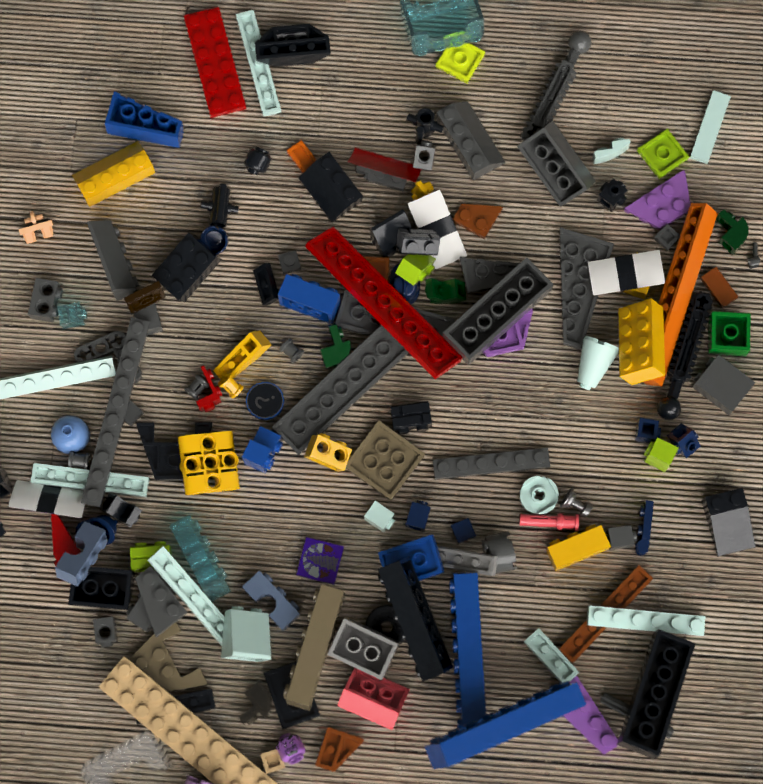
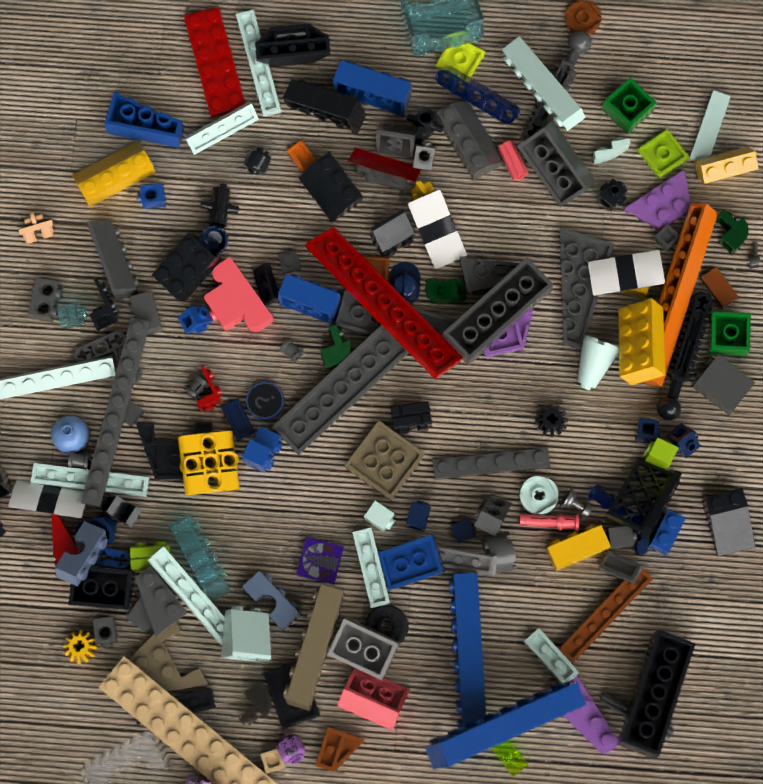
(84, 652): none -> yellow gear
(105, 315): none -> black bracket
(112, 563): none -> blue beam
(144, 297): dark brown tile -> none
(158, 201): none -> blue brick
(195, 319): none -> blue brick
(221, 128): none -> light aqua plate
(230, 385): yellow bush -> none
(235, 300): none -> coral brick
(237, 419): none -> dark blue tile
(243, 354): yellow slope -> none
(325, 104): none -> black wedge
(327, 456): yellow brick -> none
(371, 568): none -> light aqua plate
(373, 87): none -> blue brick
(395, 141): none -> dark grey slope
(415, 268): lime brick -> none
(415, 619): black brick -> none
(418, 242): black brick -> none
(468, 94): none -> clear blue beam
(477, 218): dark orange wing -> none
(492, 514): none -> dark grey brick
(510, 757): none -> clear neon green slope
(513, 160): none -> coral axle
(543, 83): none -> light aqua brick
(557, 417): none -> black gear
(583, 17): none -> dark orange tile
(606, 501): none -> clear blue pin
(620, 567): none -> dark grey tile
(629, 105): none -> green brick
(645, 620): light aqua plate -> none
(657, 508): none -> black fence
(667, 532): none -> blue brick
(726, 164): none -> yellow brick

